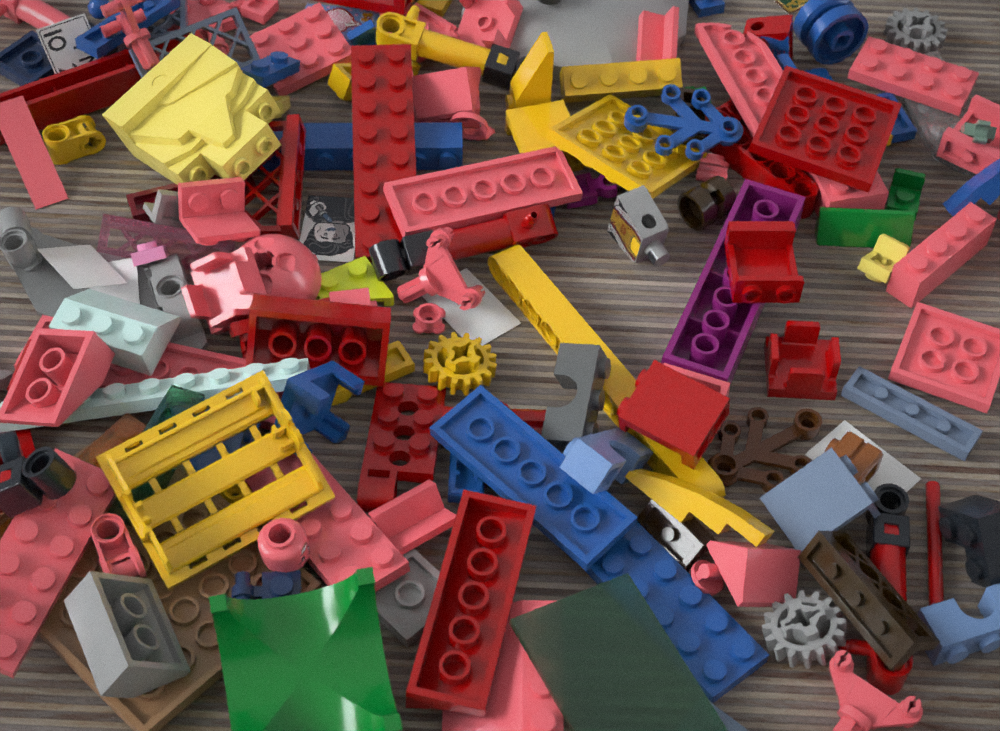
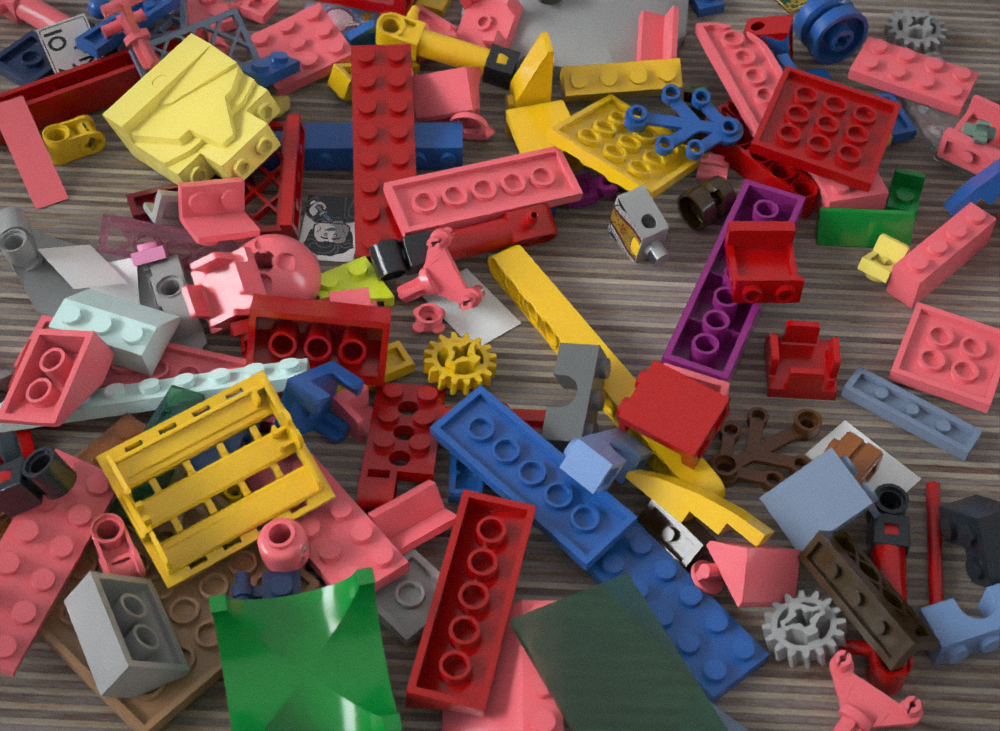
(354, 411): none -> coral panel

